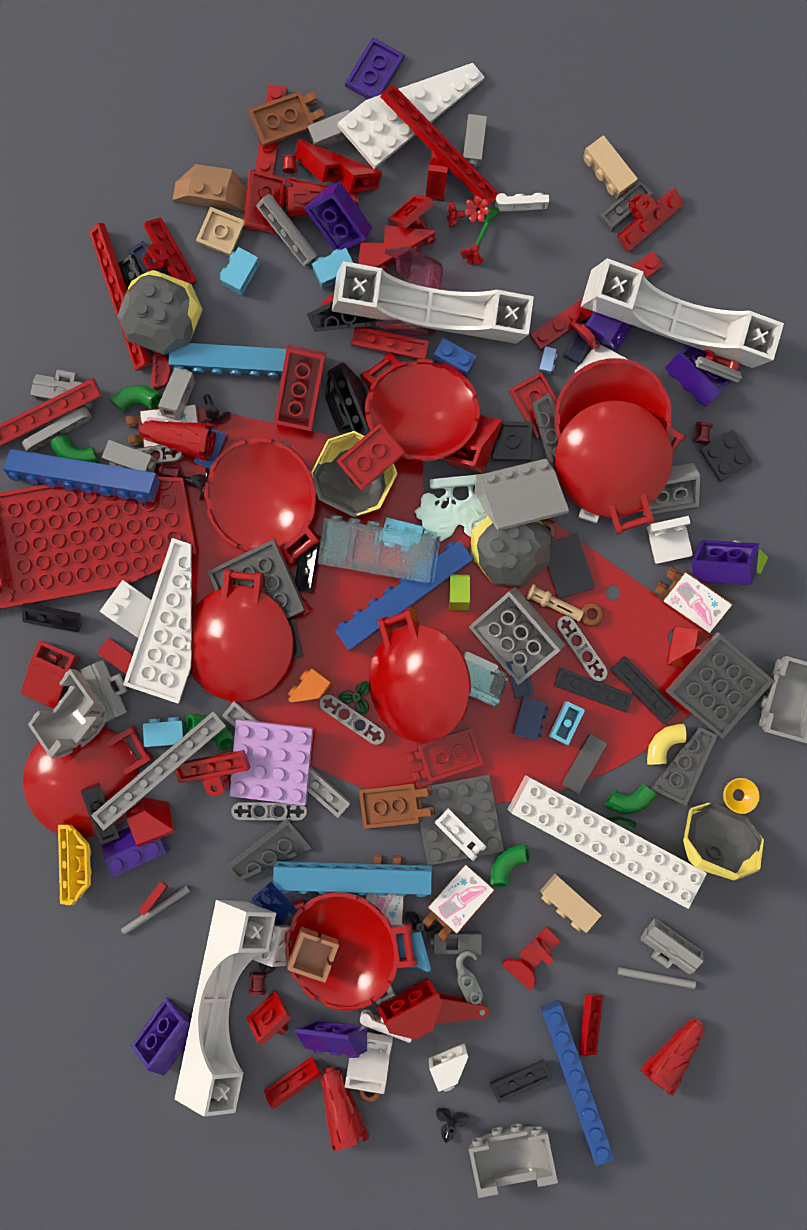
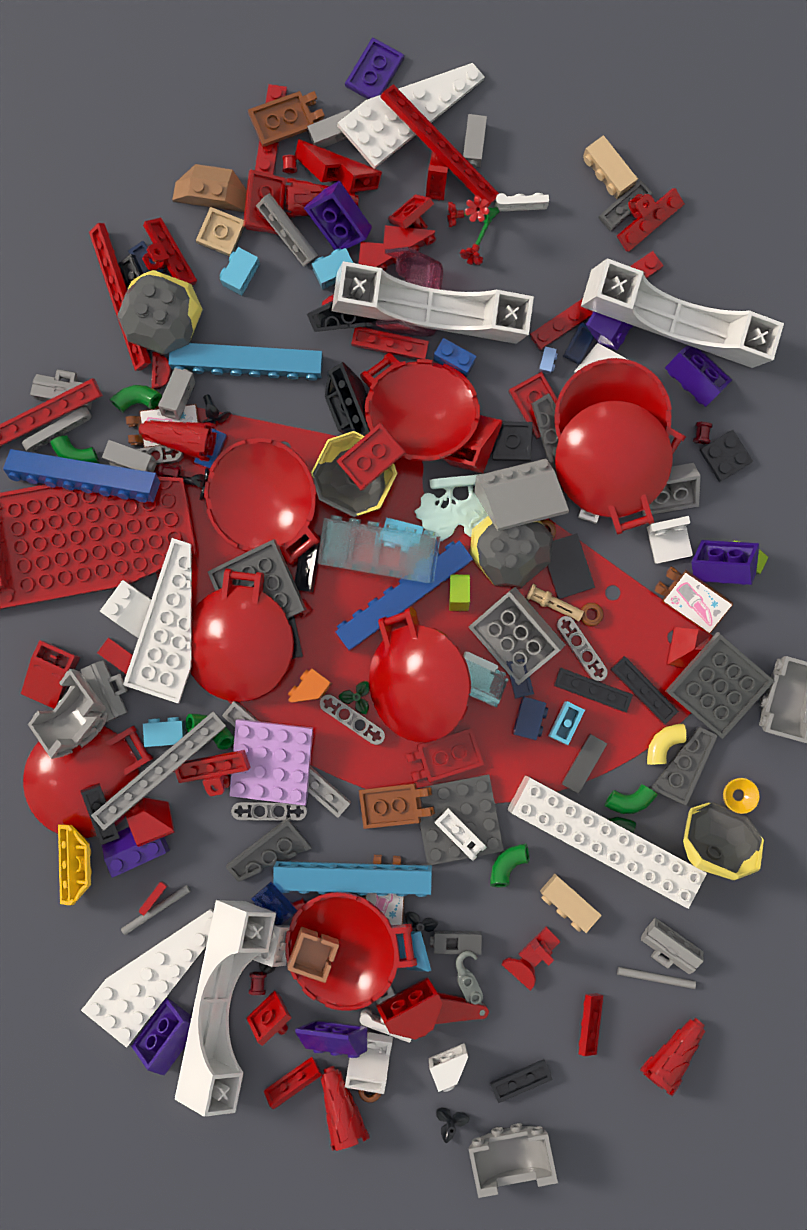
(51, 617): black plate -> none
(138, 989): none -> white wing
(299, 387): red brick -> none
(458, 902): tile -> none
(577, 1083): blue brick -> none
(585, 333): red tile -> none
(718, 369): light grey axle -> none
(728, 363): red arm -> none

